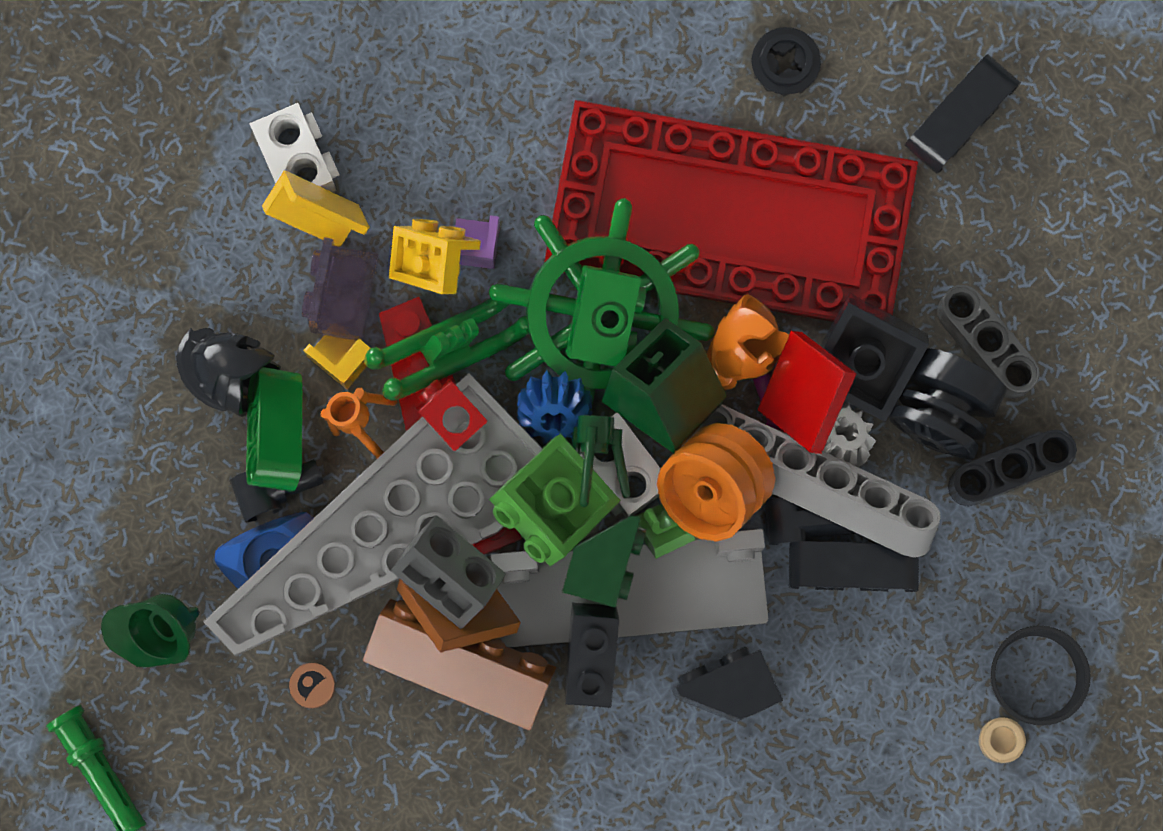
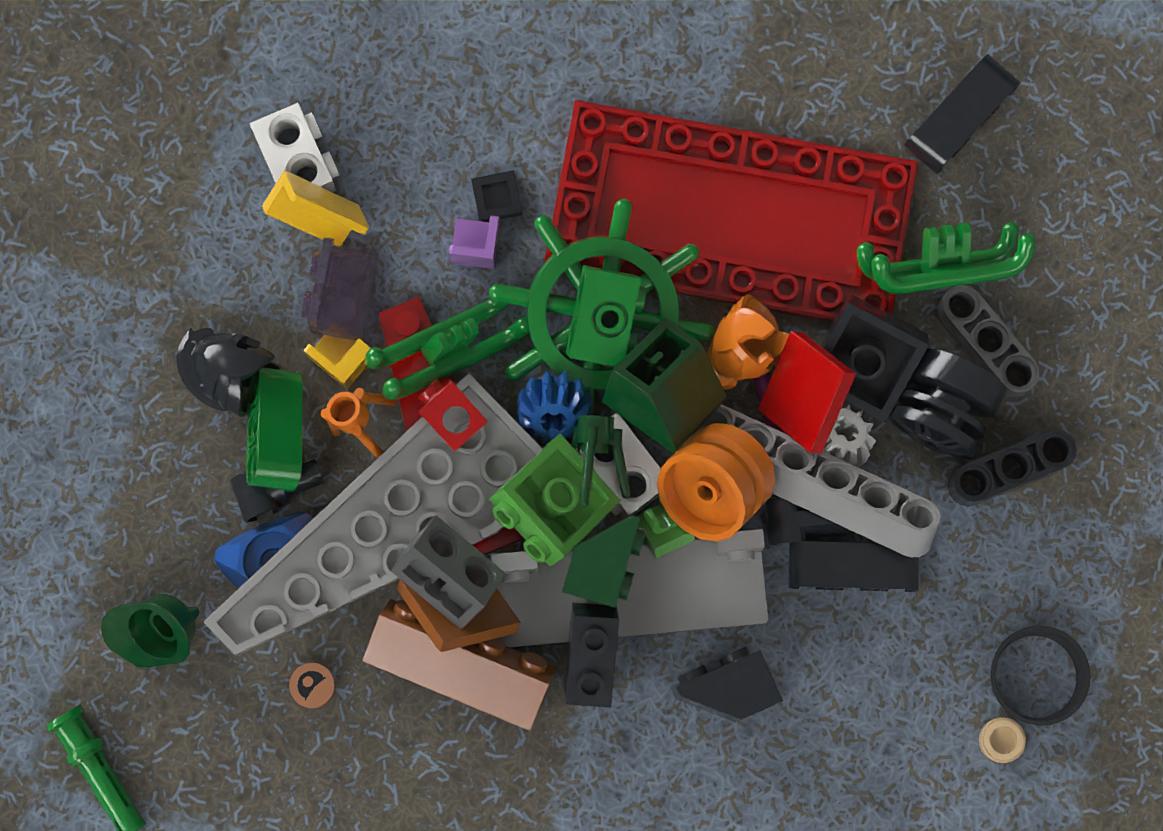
(429, 255): yellow bracket -> none
(497, 196): none -> black tile
(780, 42): black gear -> none
(948, 260): none -> green piece

